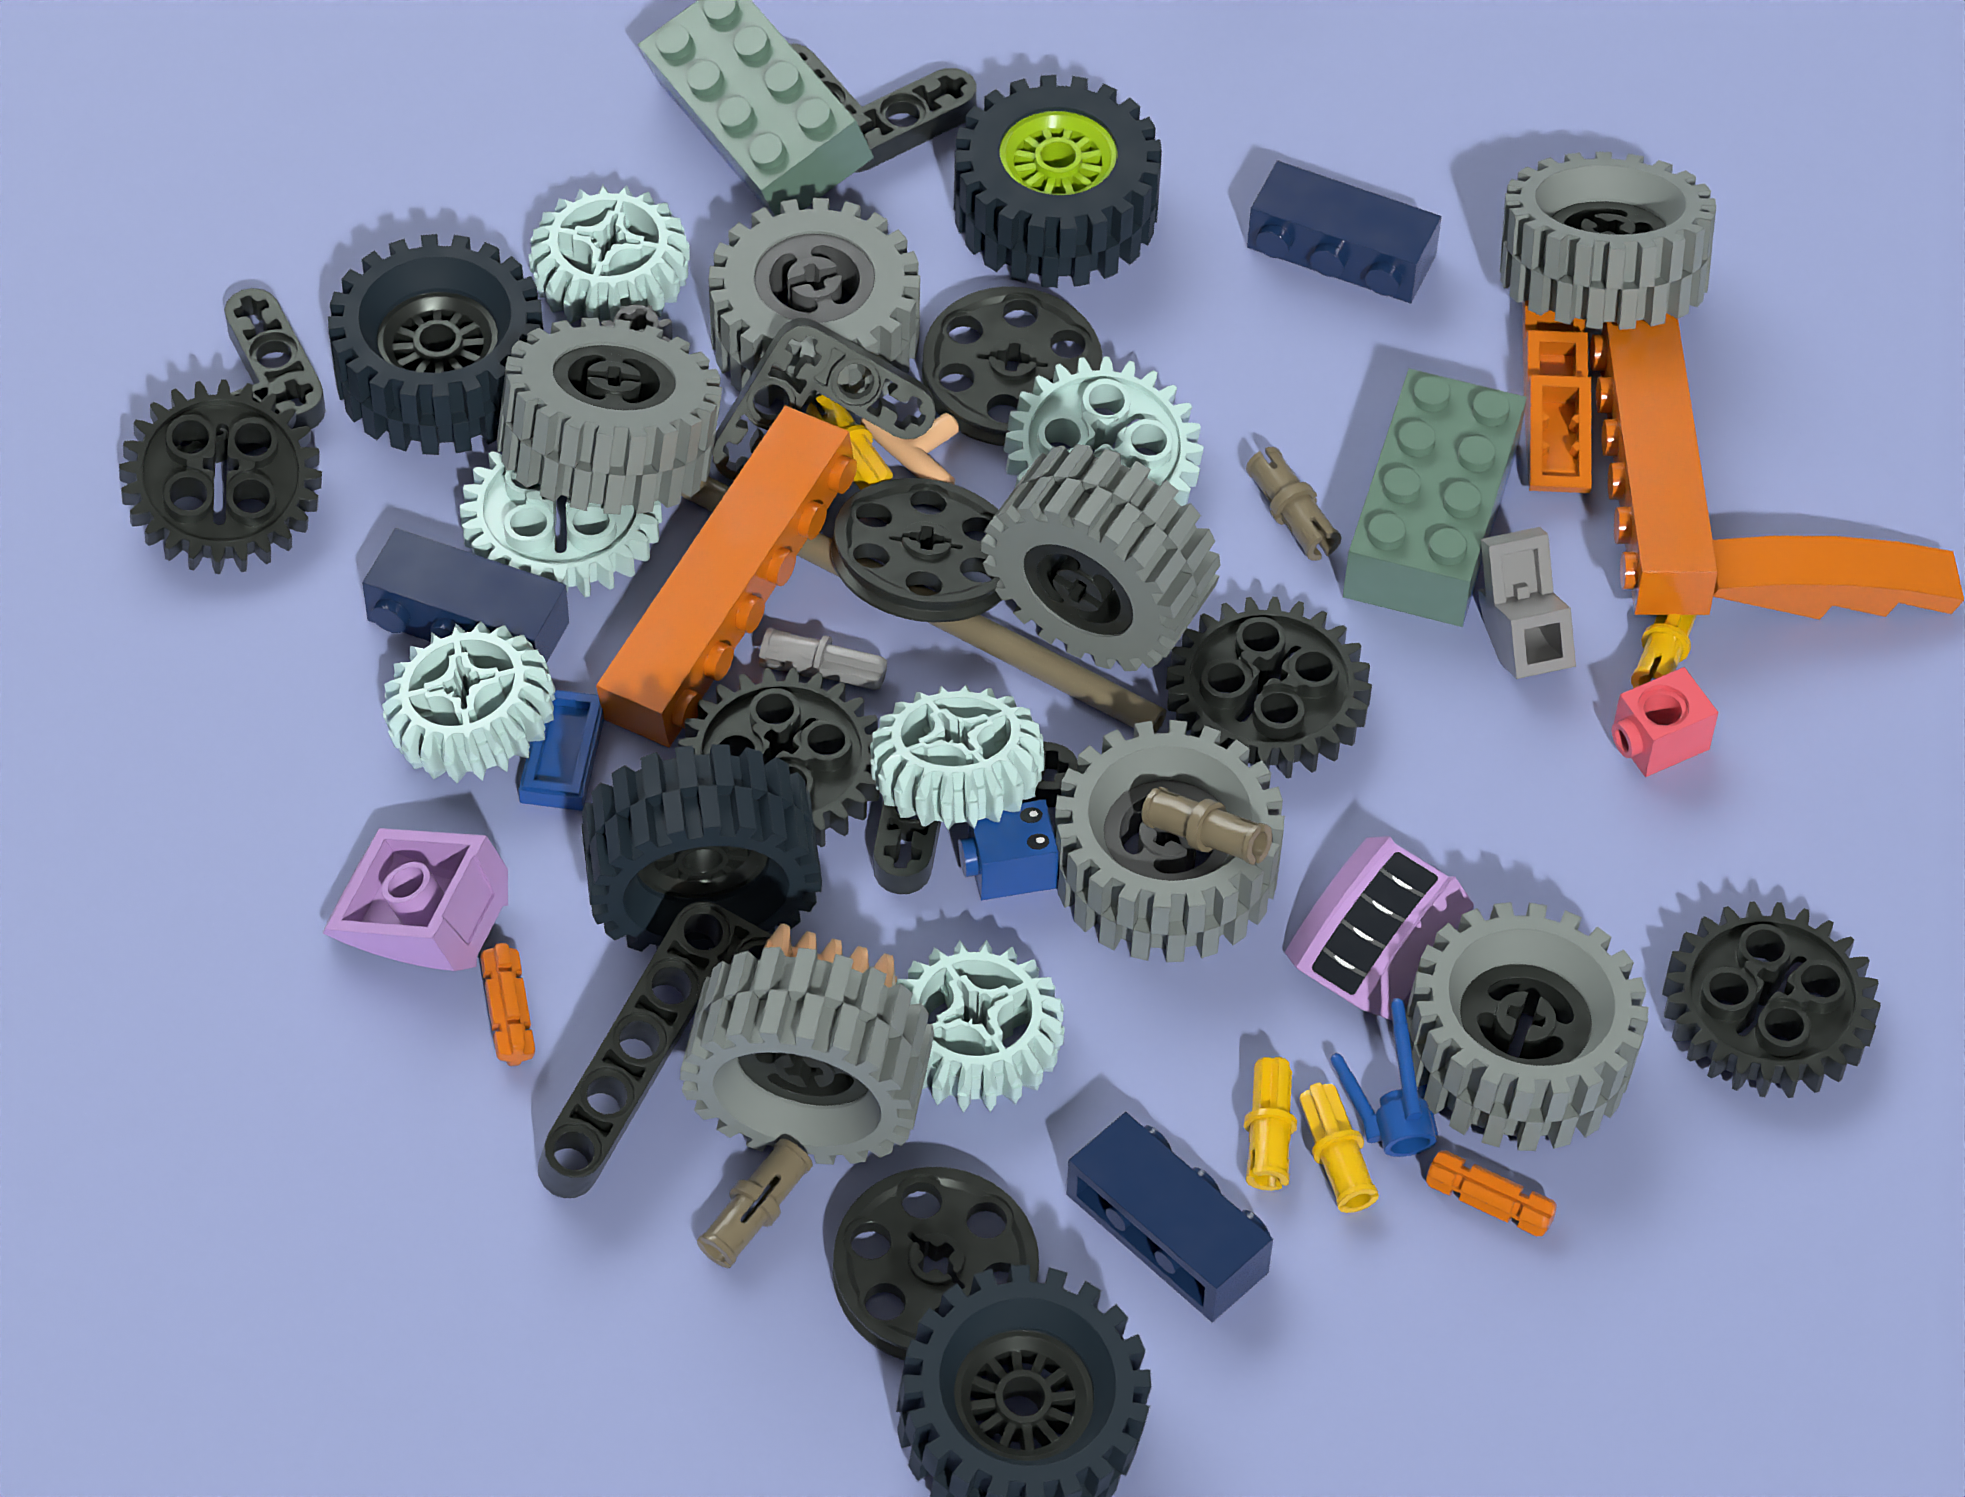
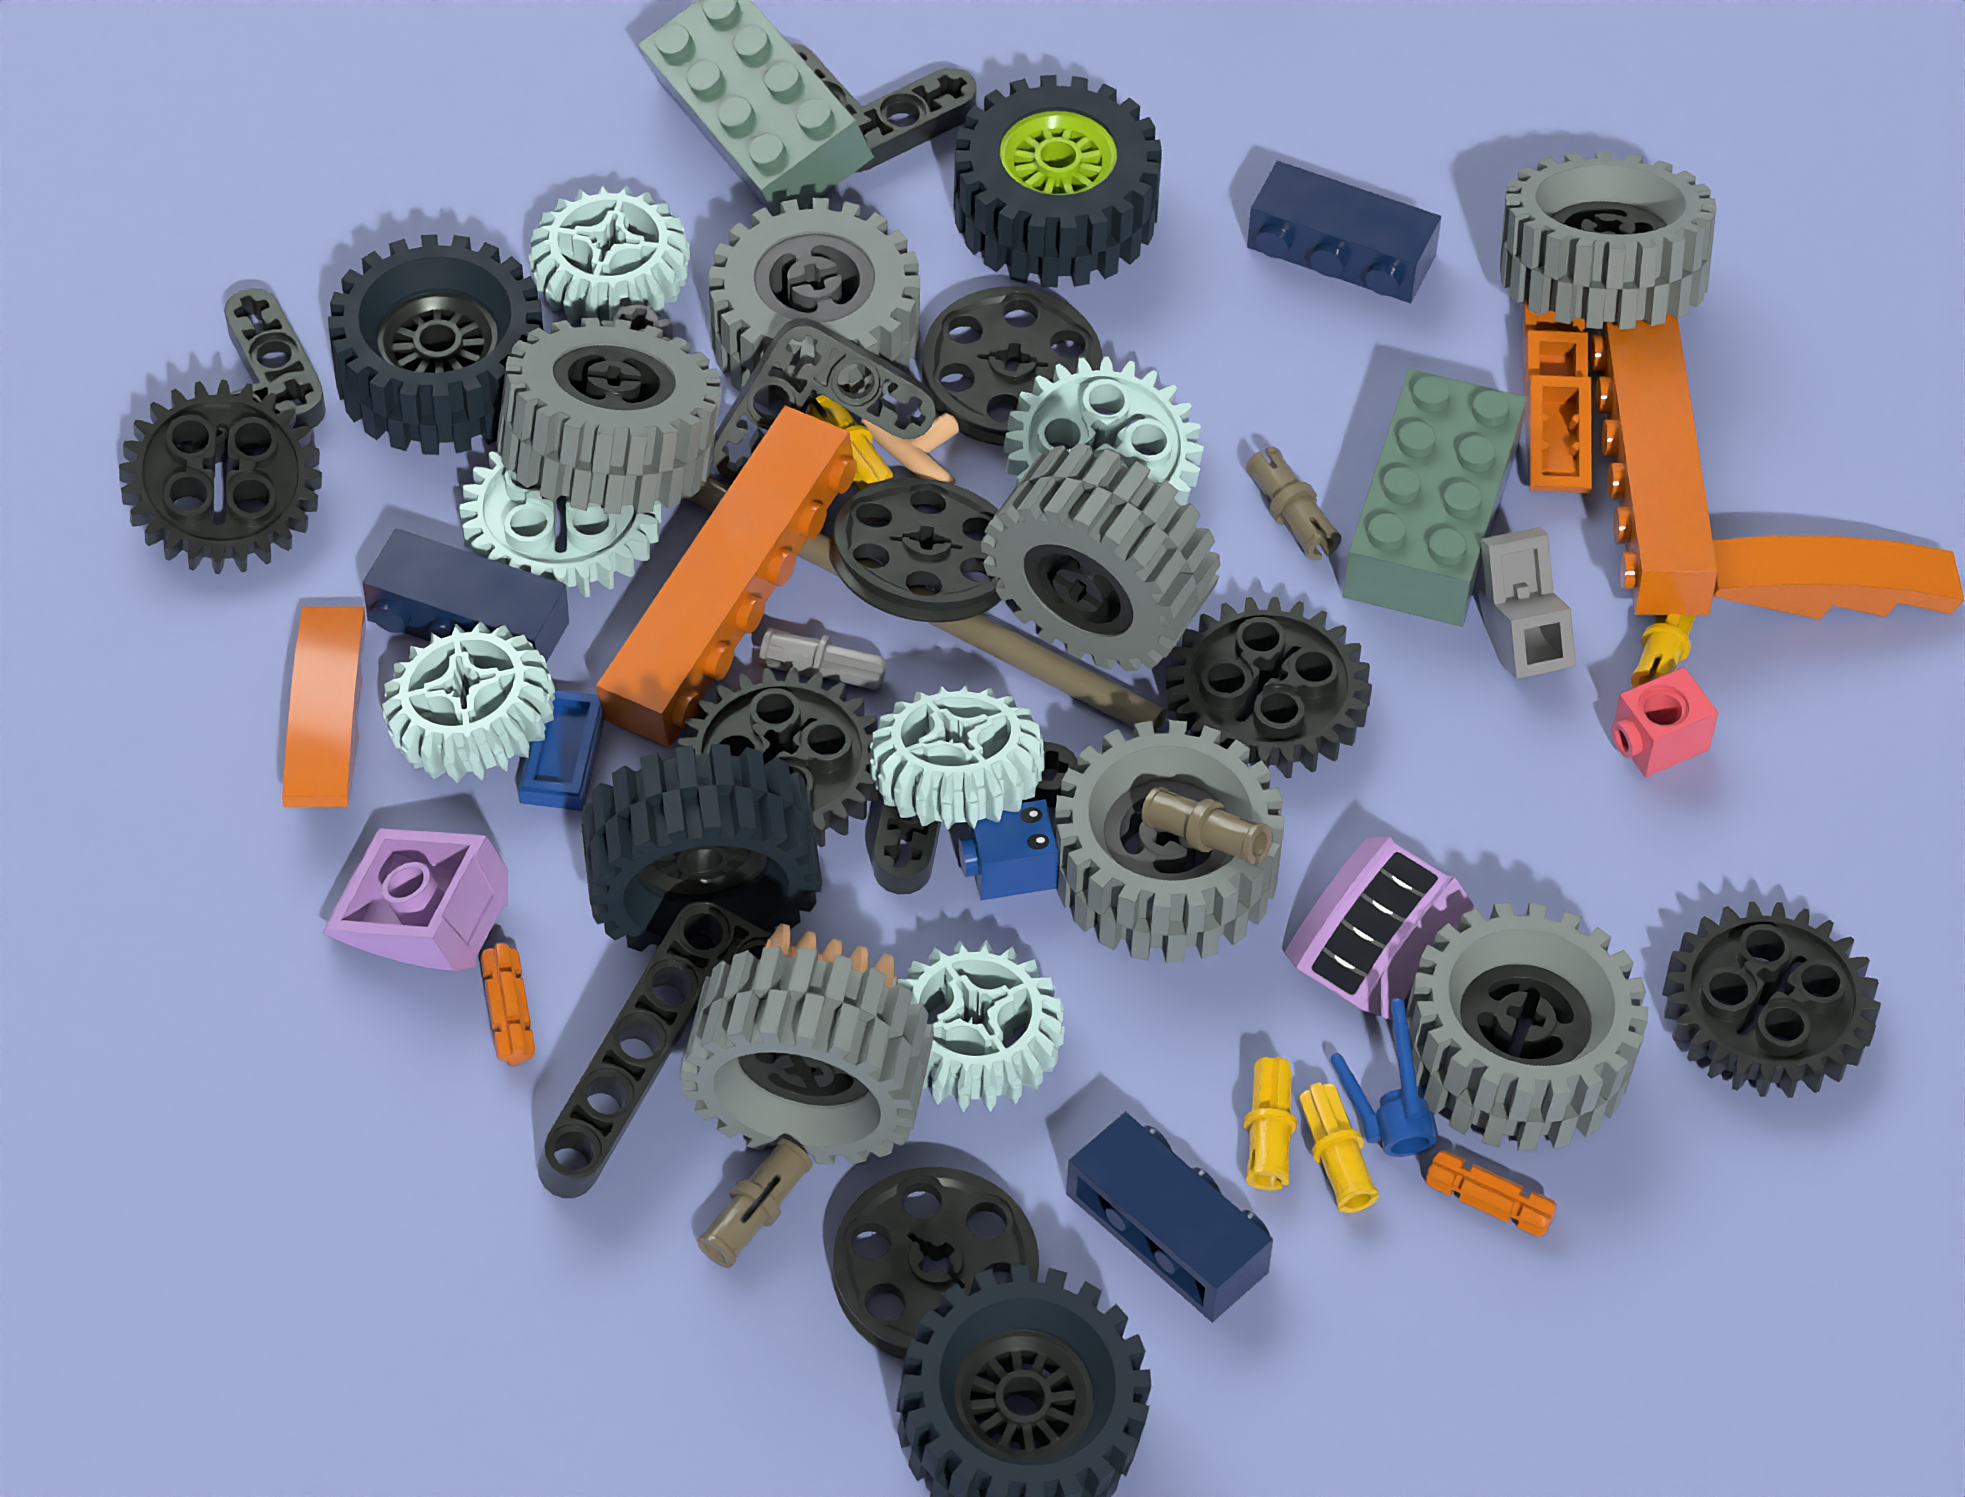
(324, 707): none -> orange slope

